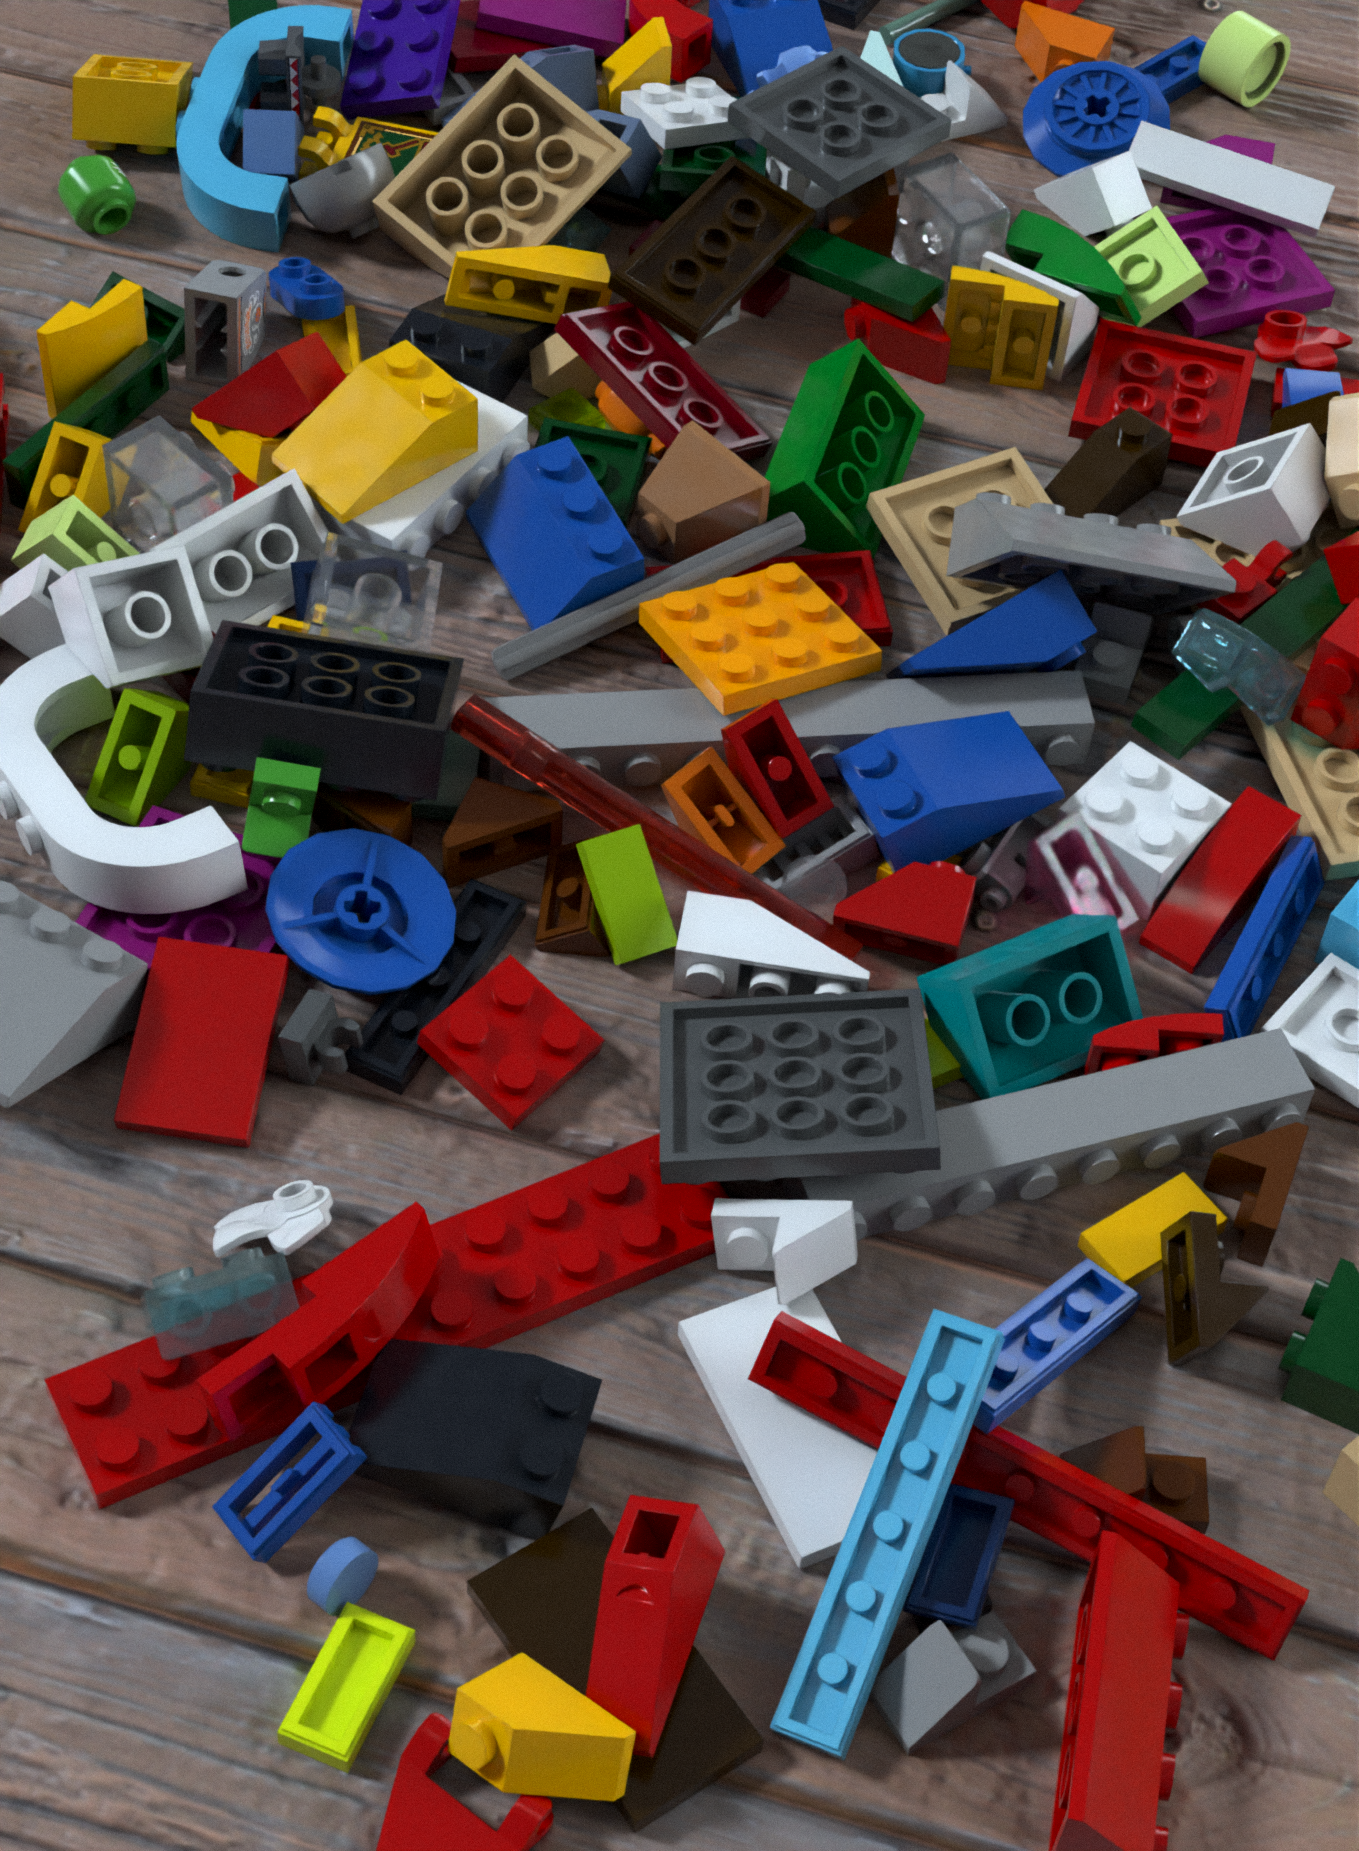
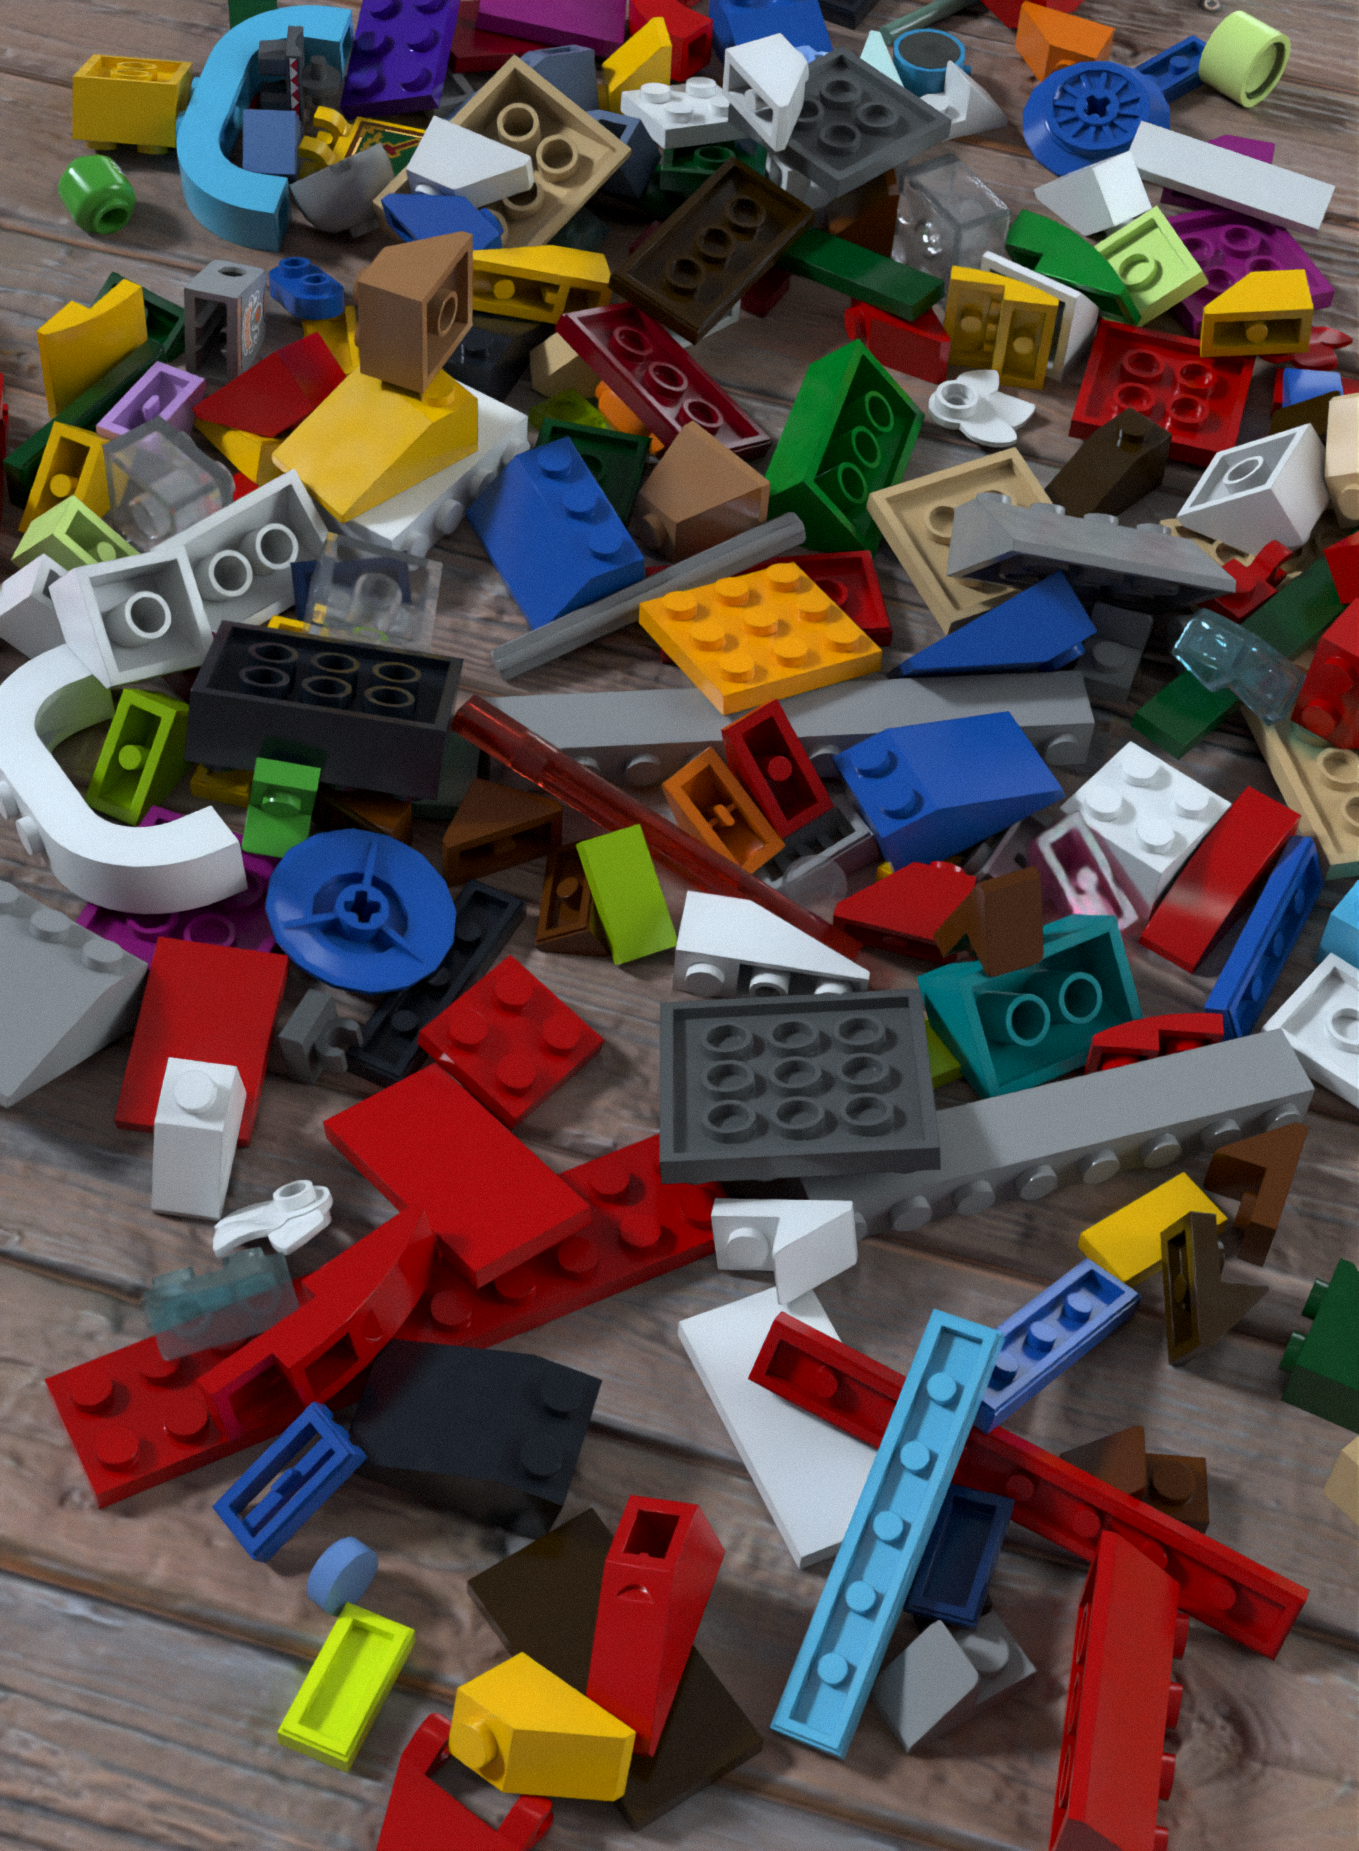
(158, 392): none -> lavender slope
(195, 1138): none -> white slope
(414, 308): none -> medium nougat slope
(430, 216): none -> blue slope
(467, 165): none -> white slope
(476, 1180): none -> red tile
(767, 86): none -> white slope
(980, 409): none -> white plate
(998, 923): none -> reddish brown slope
(1259, 316): none -> yellow slope

